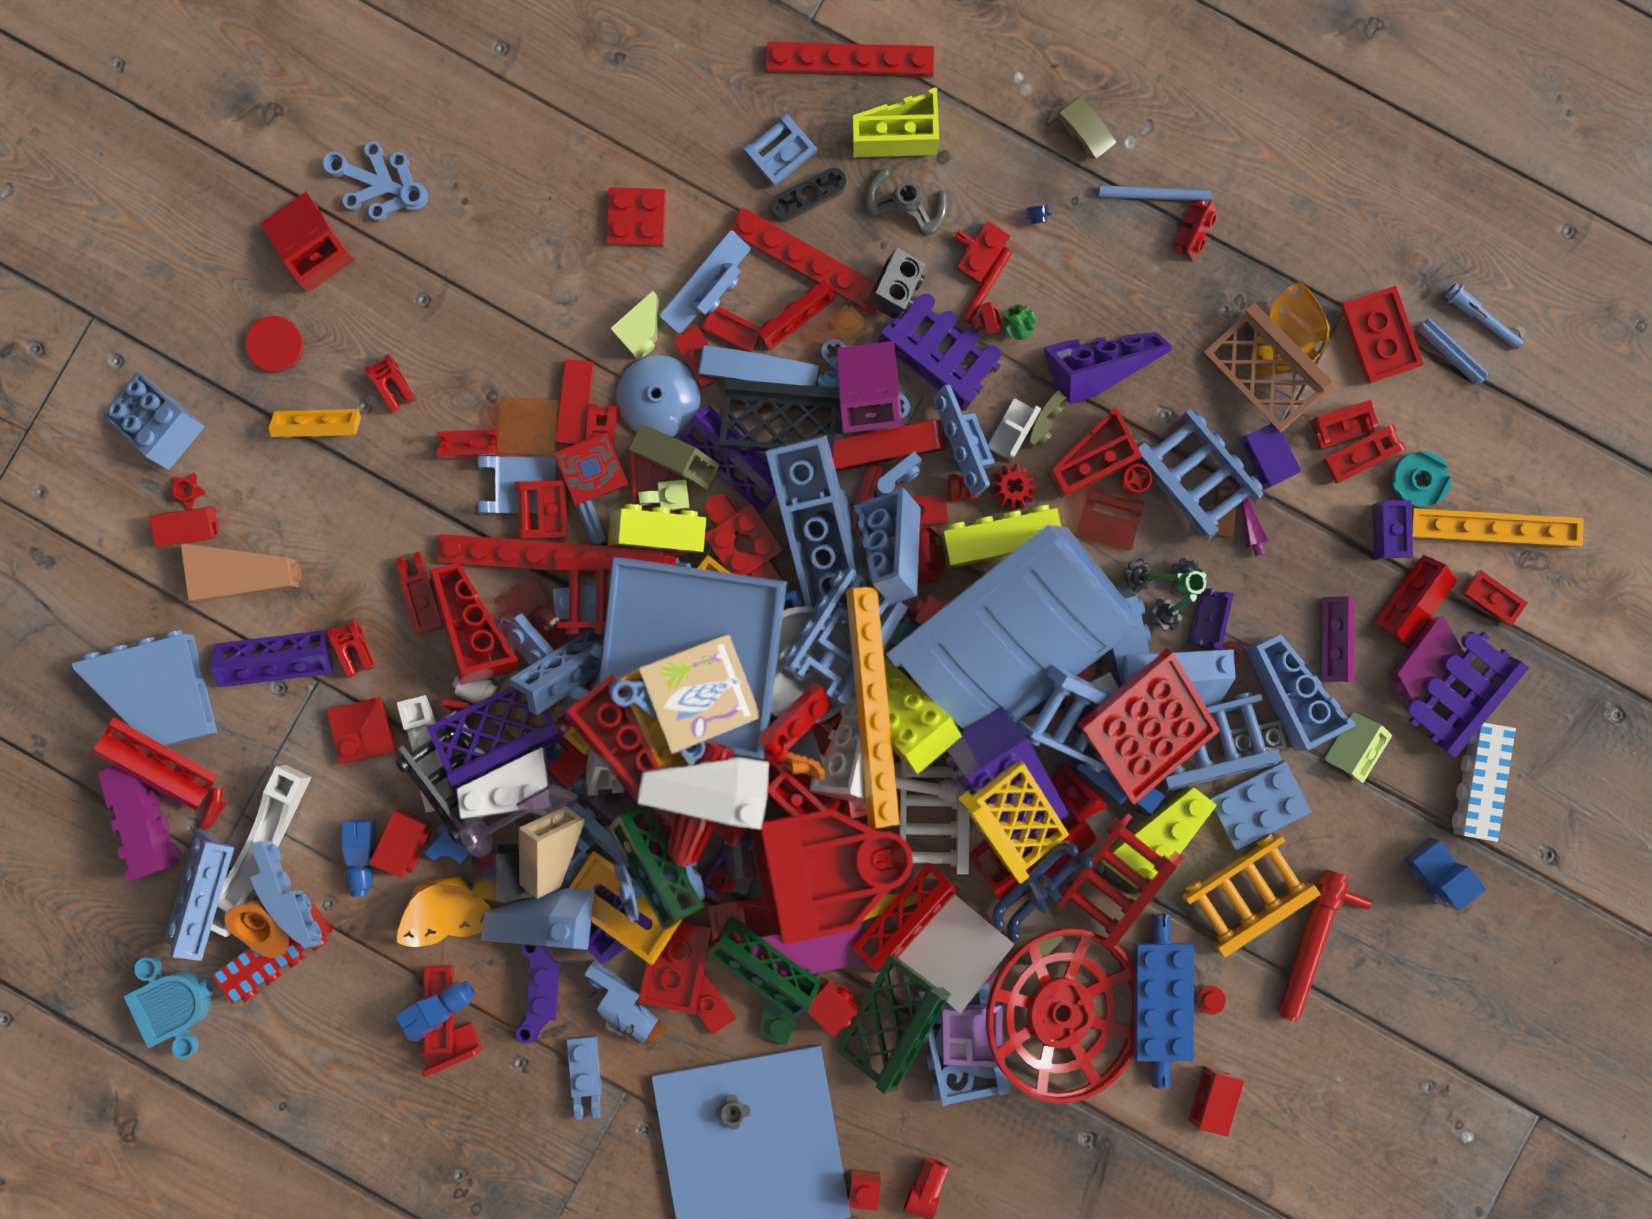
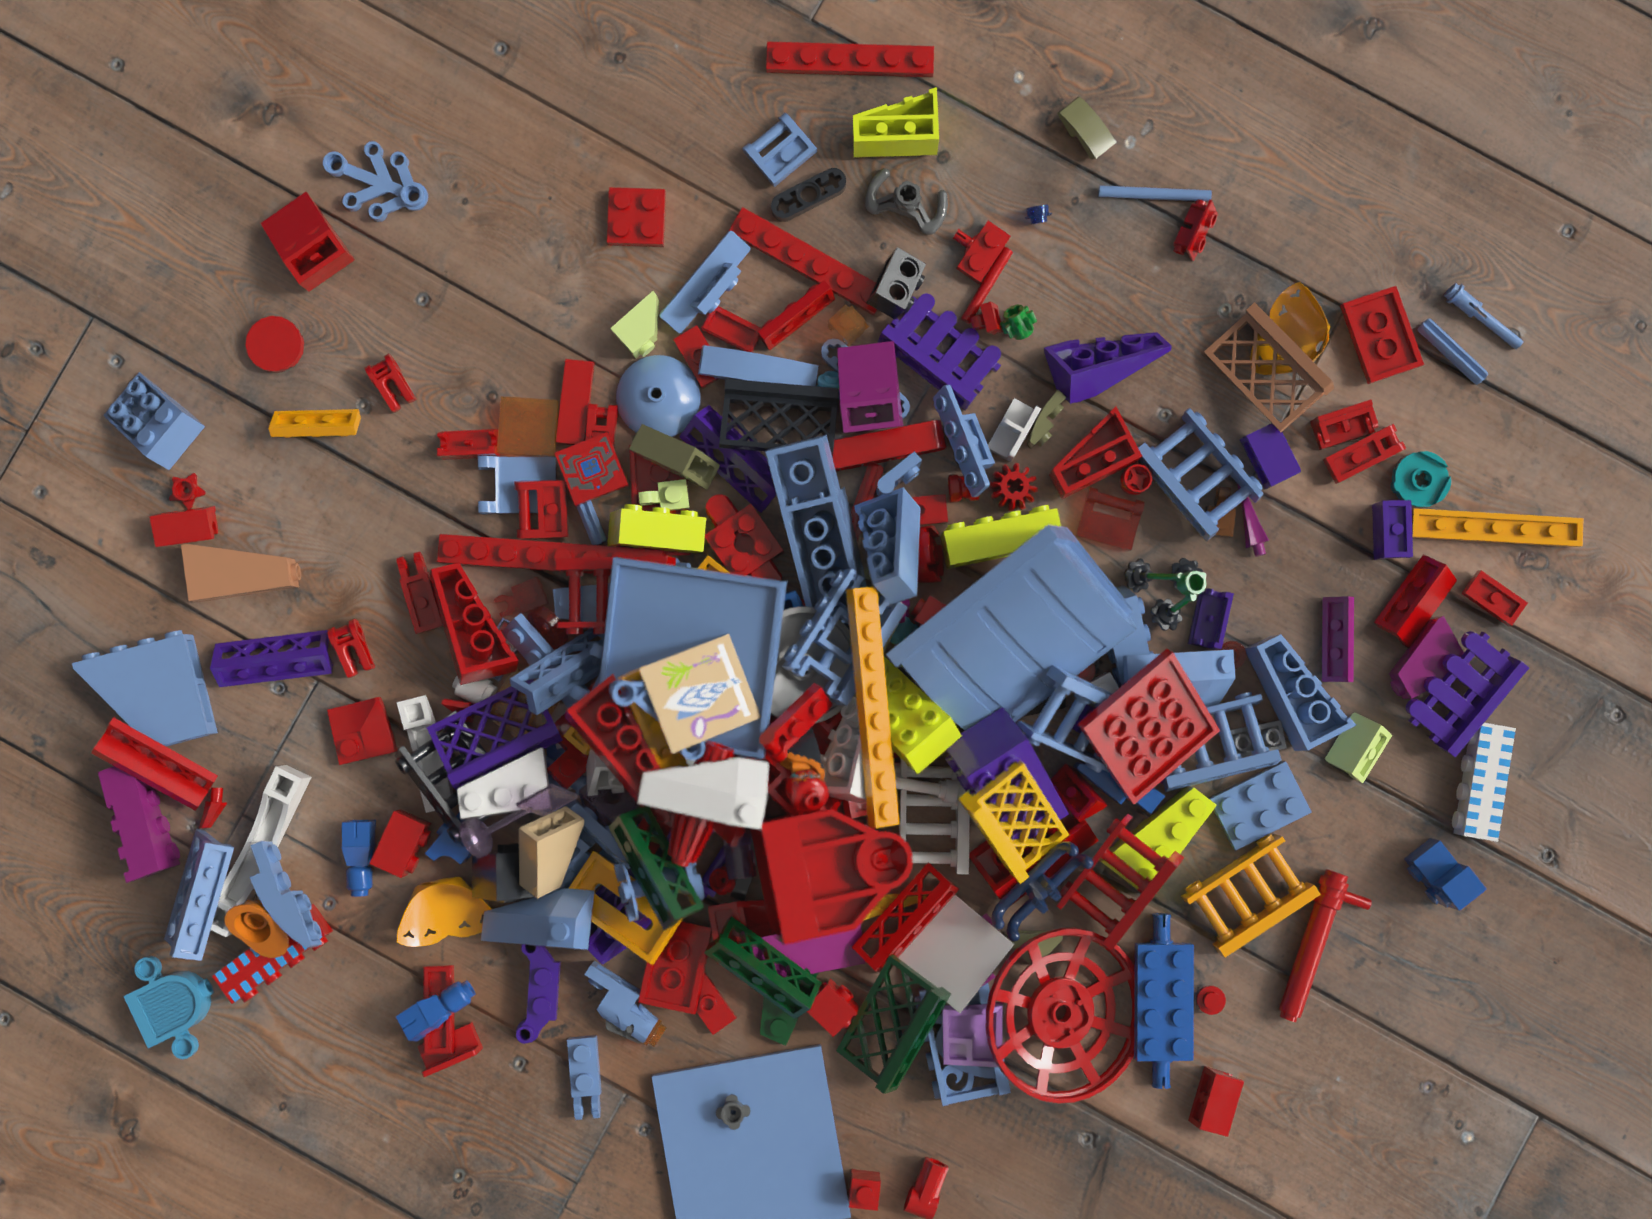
(807, 791): none -> red head

